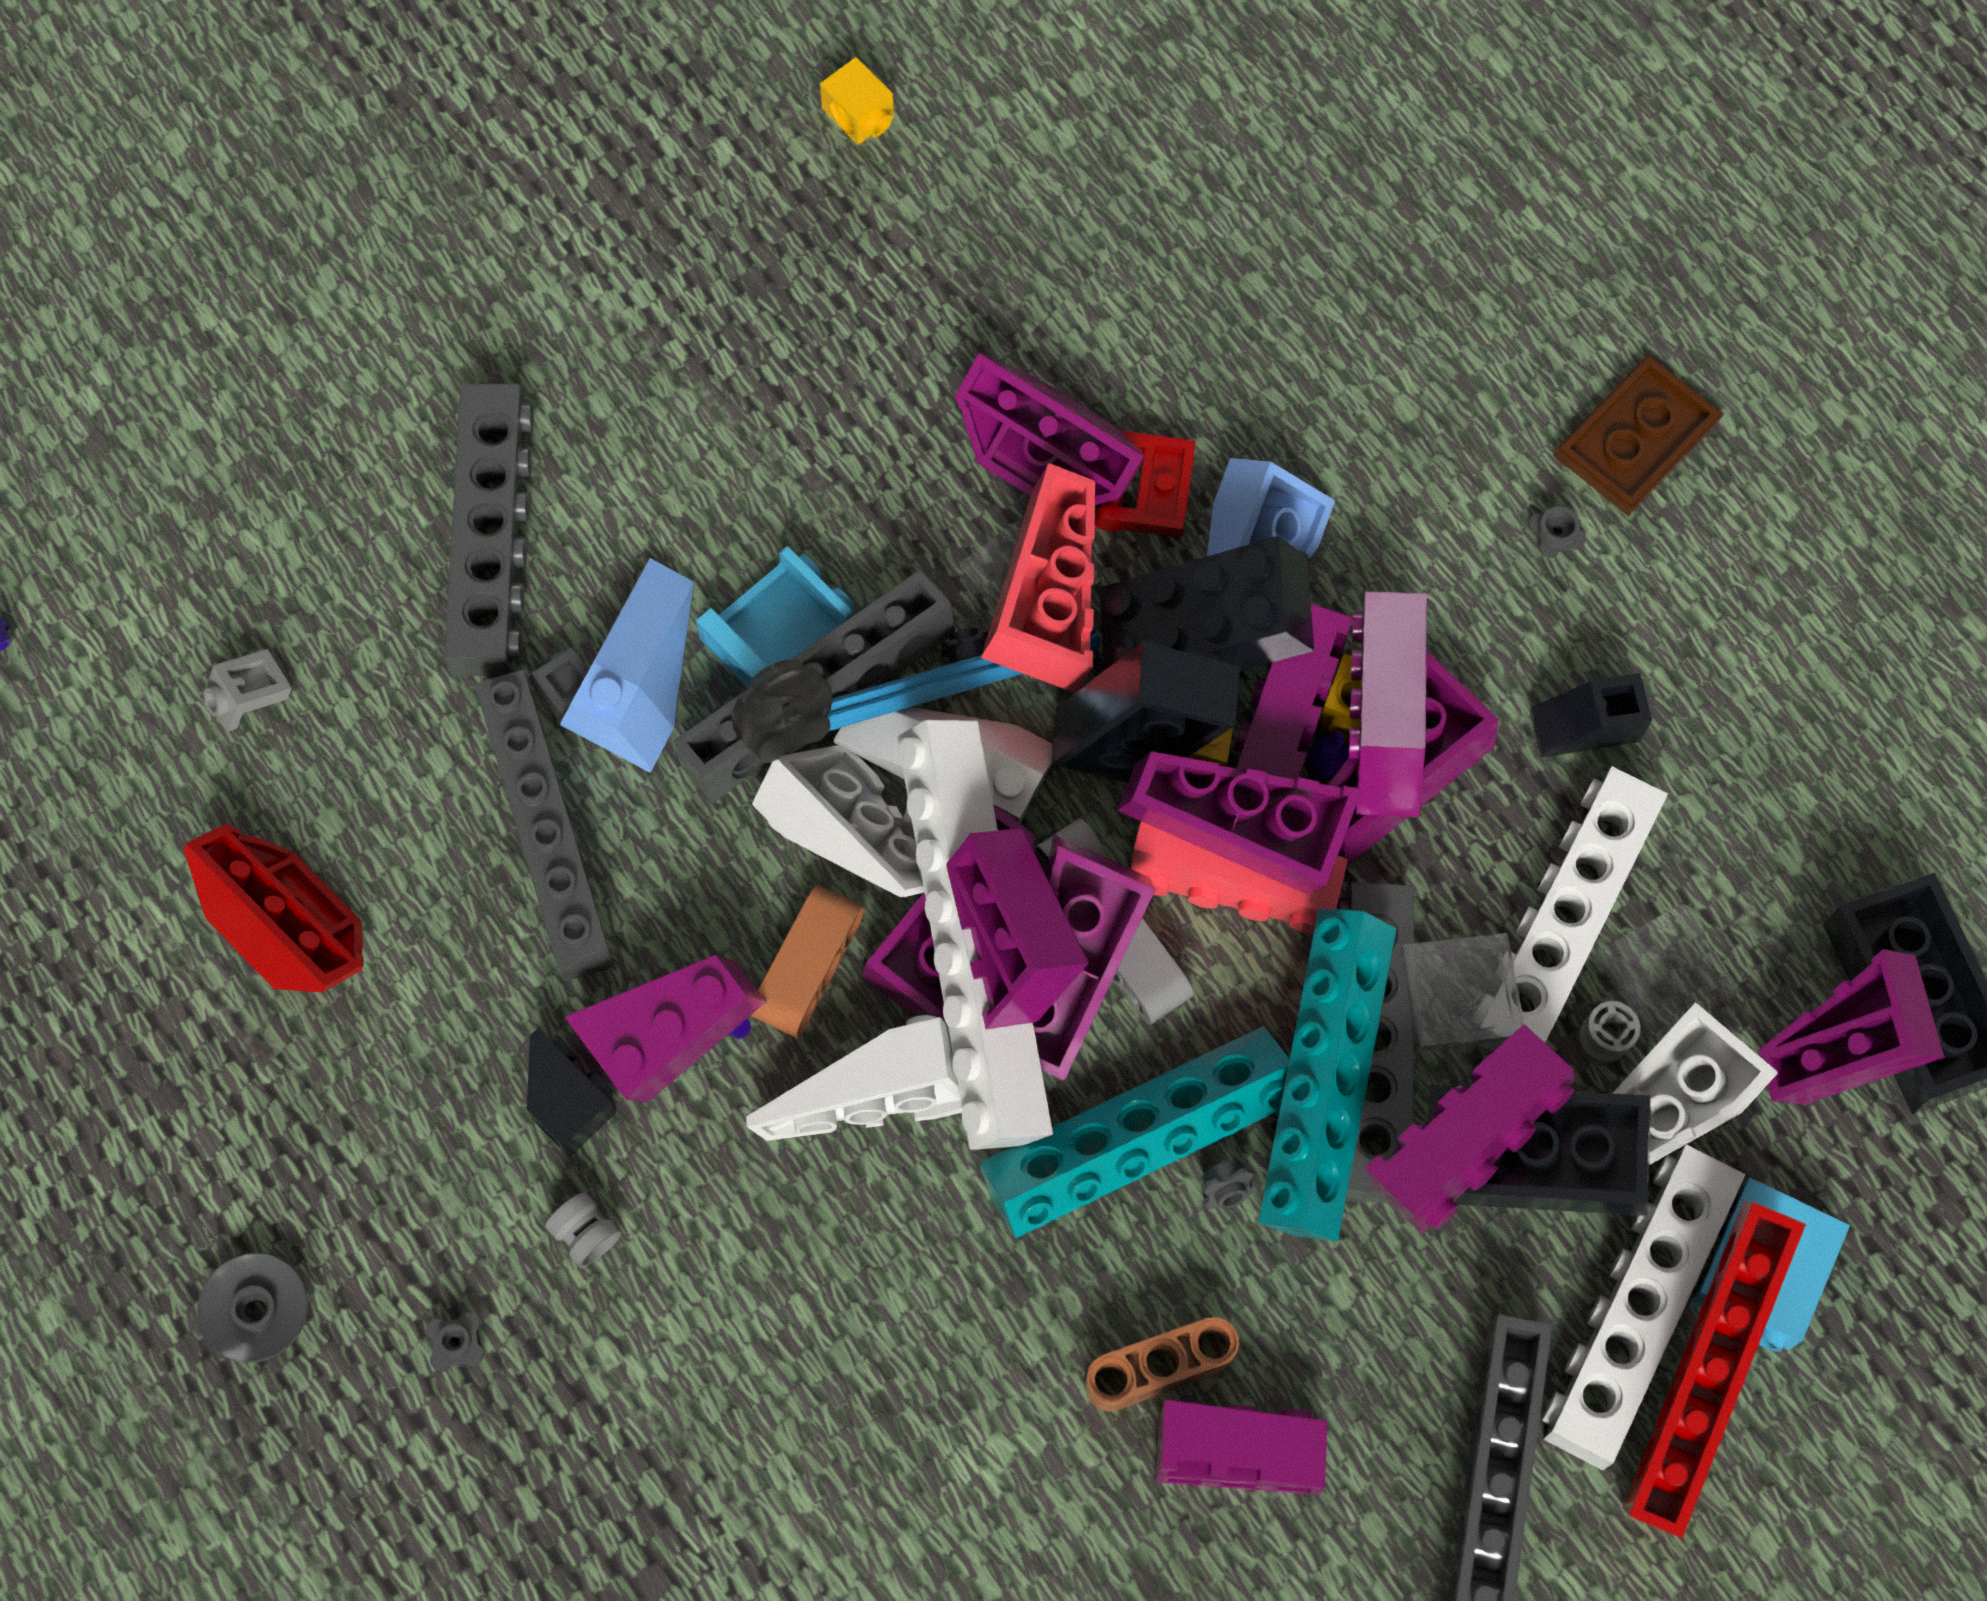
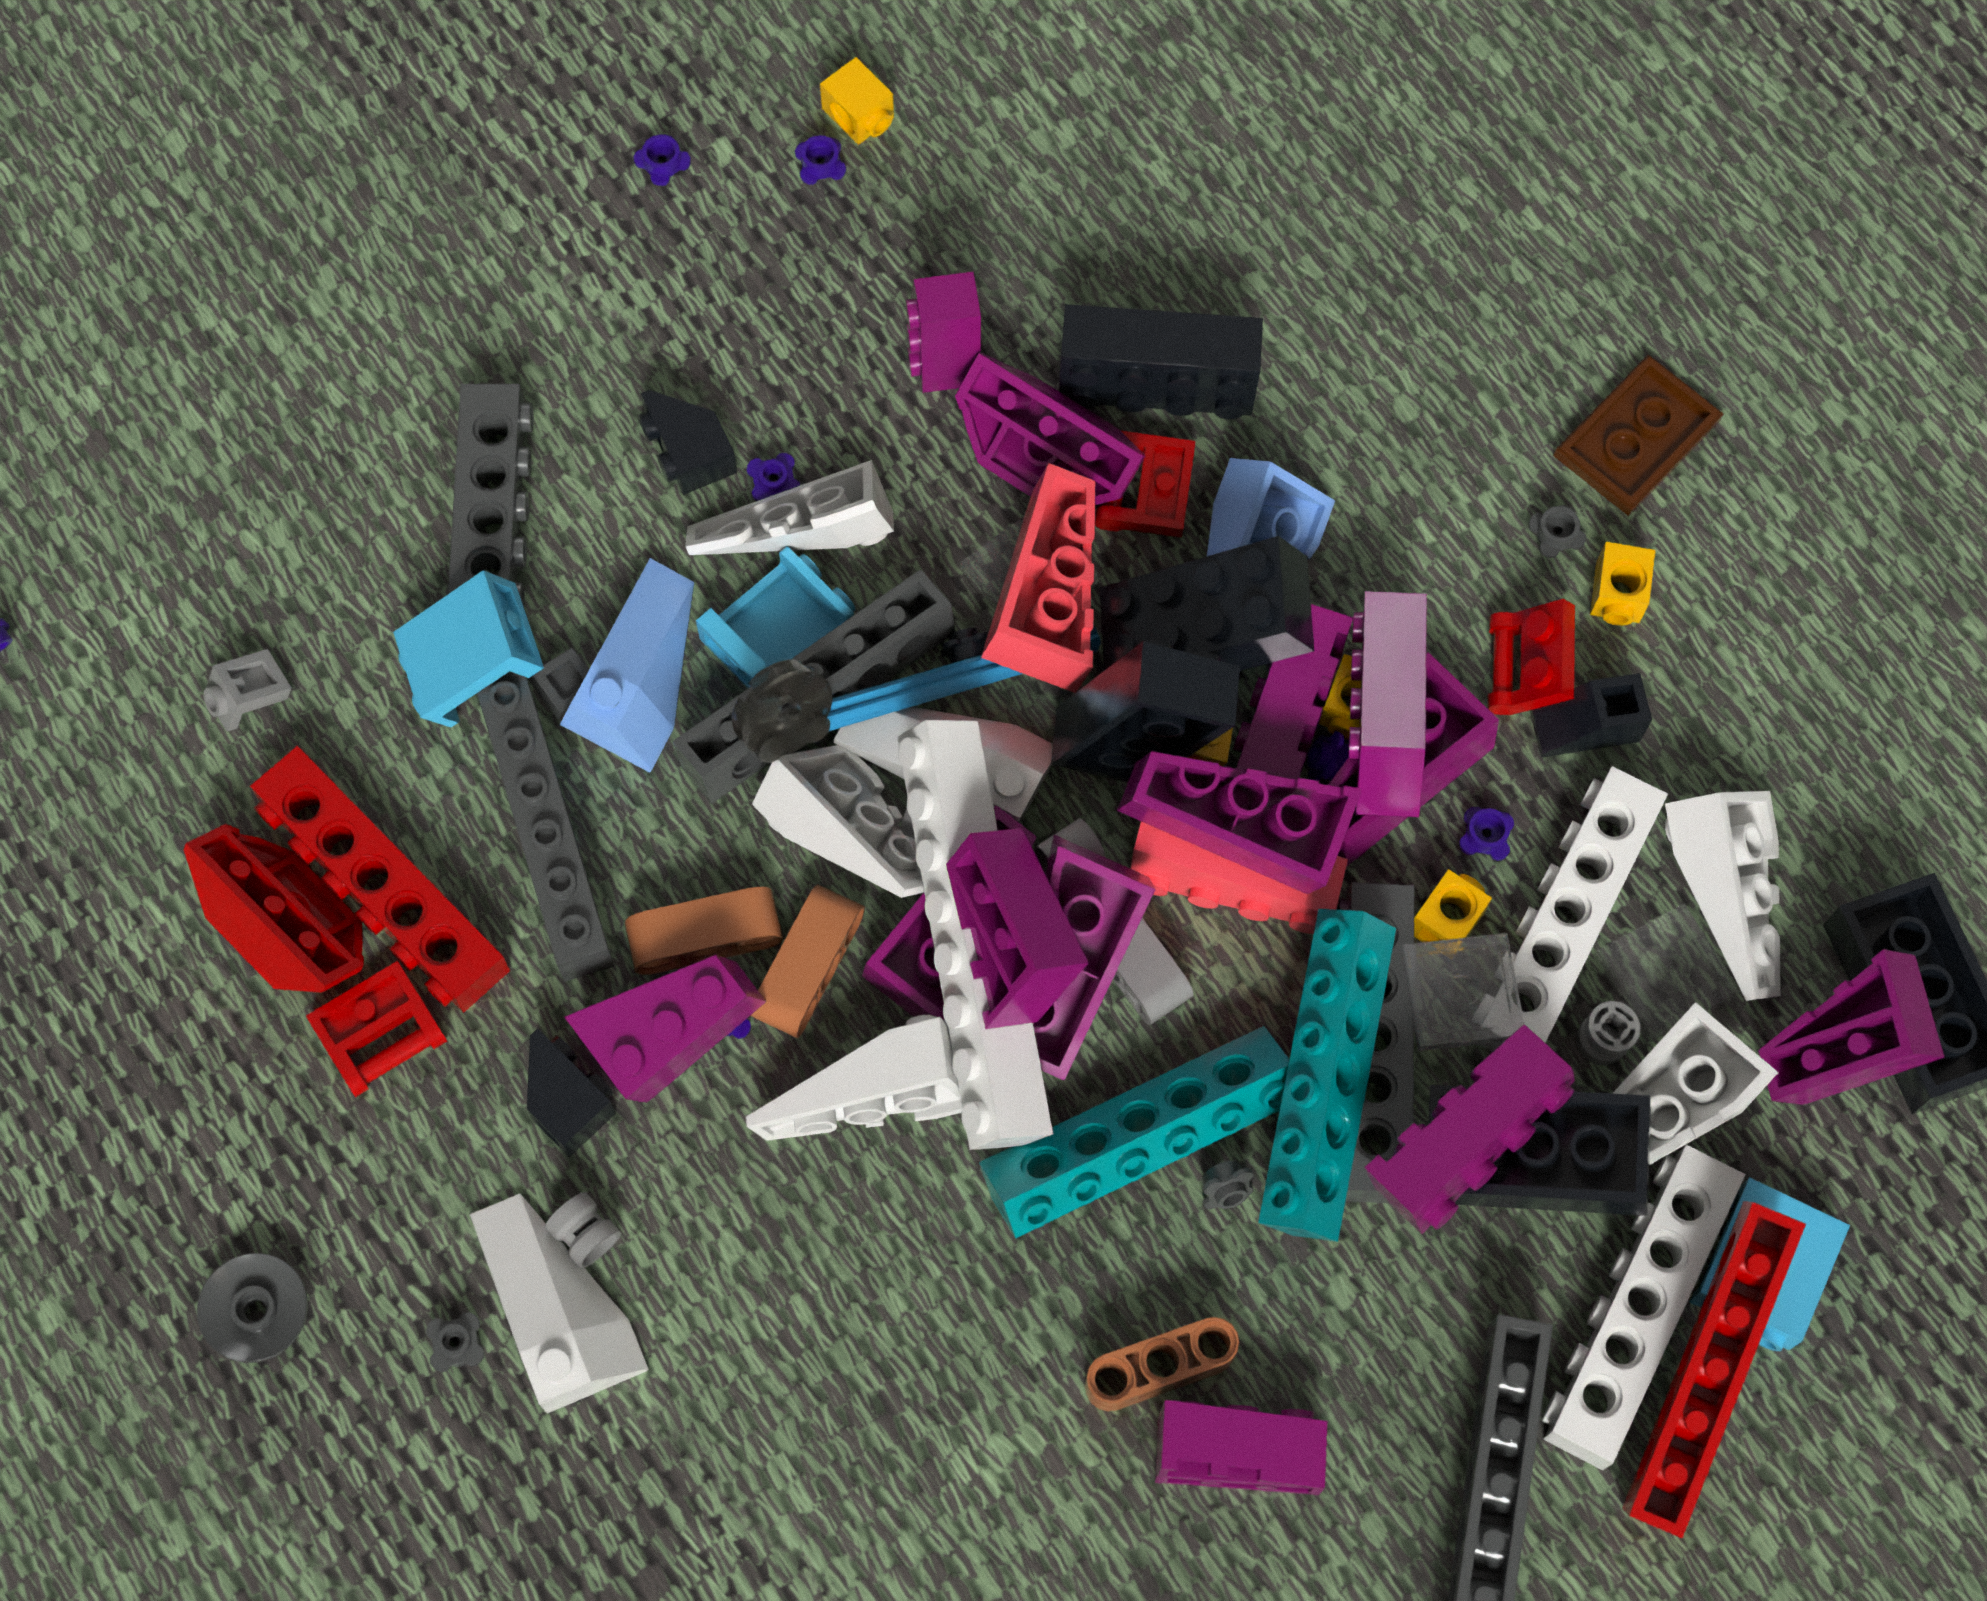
(300, 783): none -> red brick
(369, 1013): none -> red plate
(466, 646): none -> medium azure panel
(558, 1314): none -> white wedge
(658, 147): none -> dark purple plate
(690, 439): none -> black slope
(703, 928): none -> nougat beam
(762, 470): none -> dark purple plate
(816, 148): none -> dark purple plate
(818, 515): none -> white wedge
(943, 330): none -> magenta wedge
(1160, 360): none -> black brick
(1460, 890): none -> yellow brick
(1486, 819): none -> dark purple plate
(1545, 657): none -> red plate
(1624, 565): none -> yellow brick
(1724, 855): none -> white wedge

